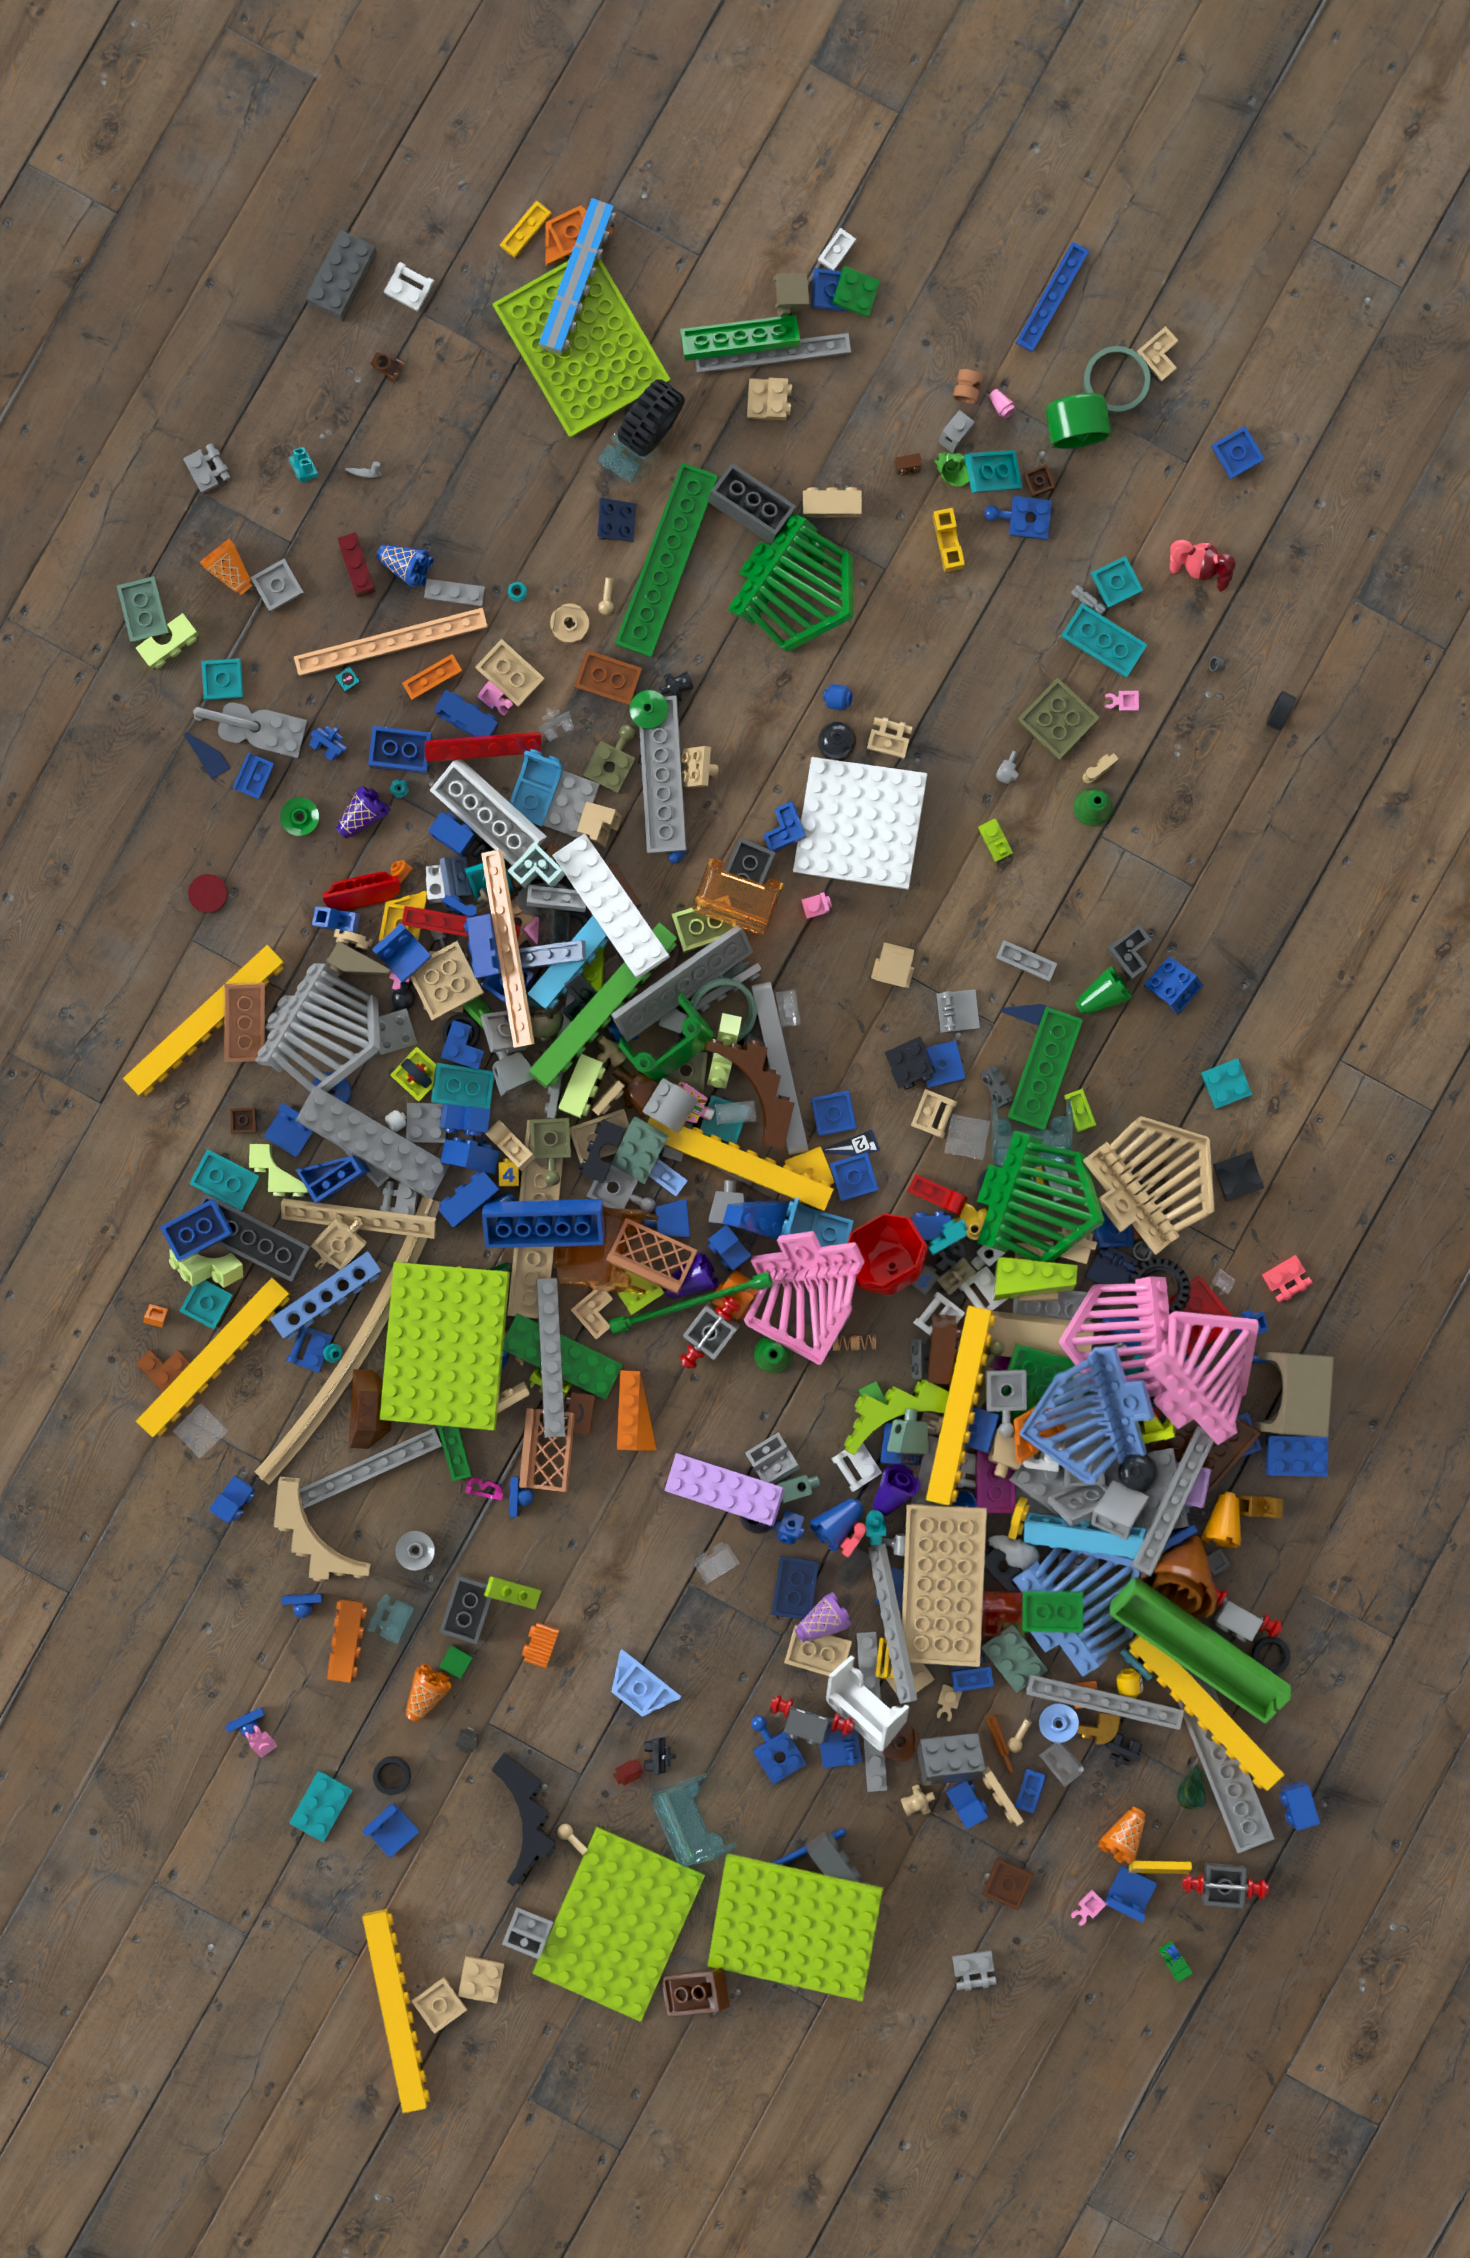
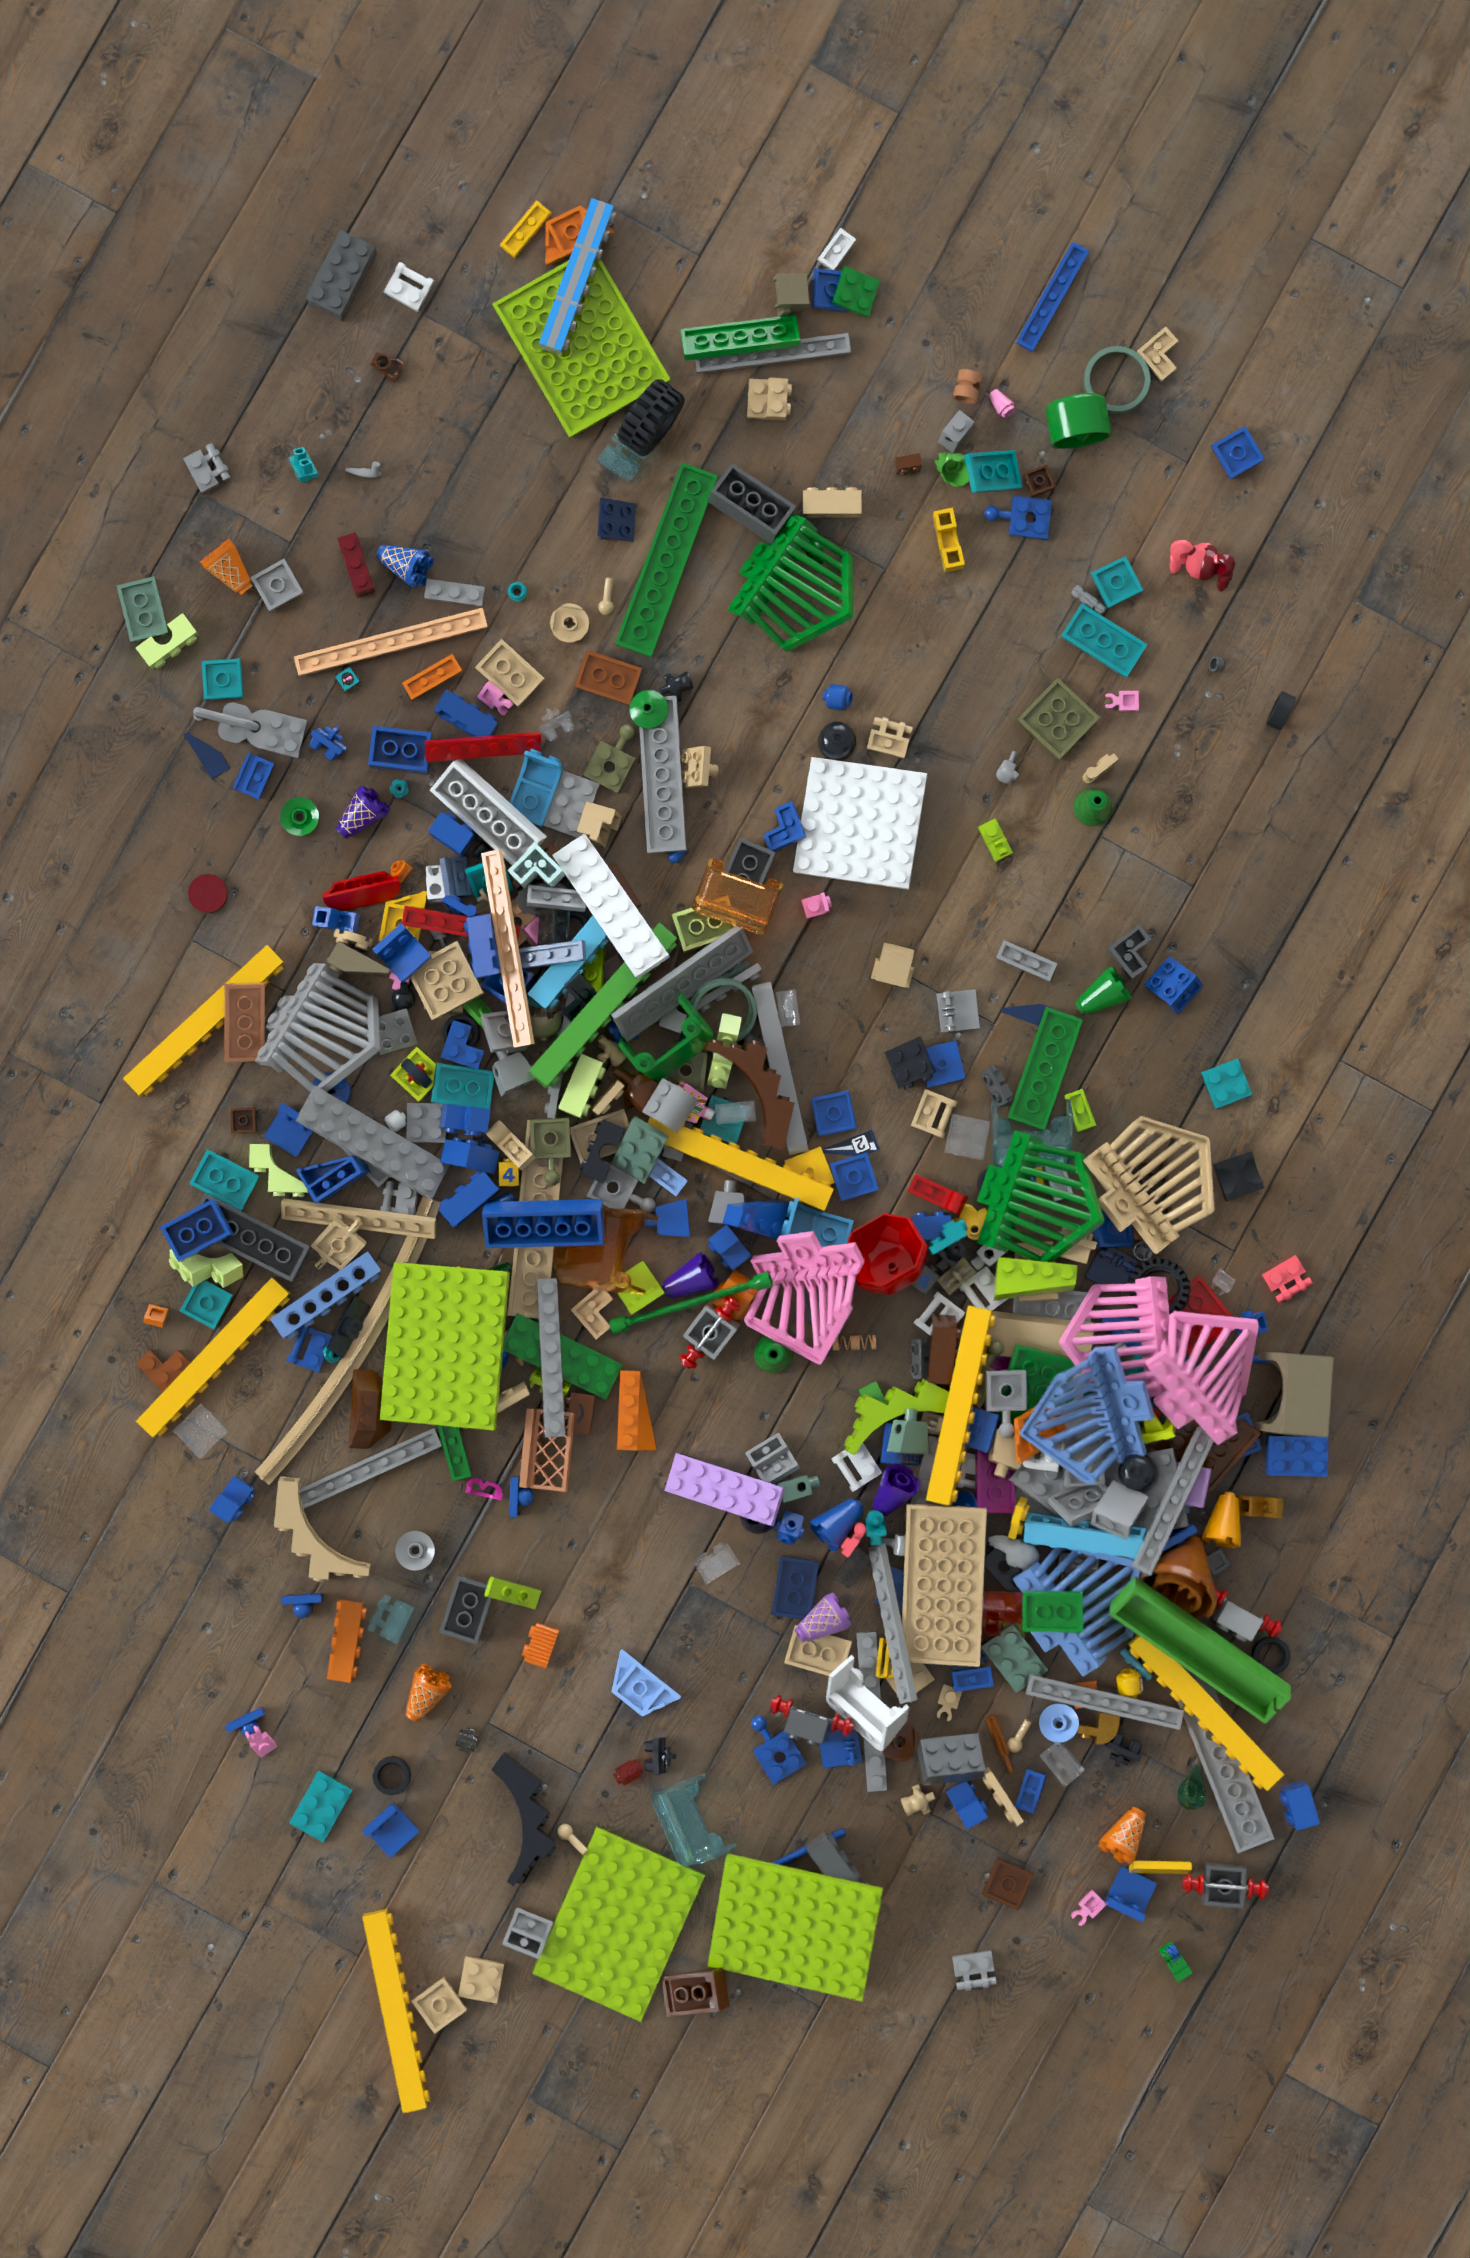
(348, 1327): none -> black piece
(456, 1661): green piece -> none
(646, 1272): nougat fence -> none

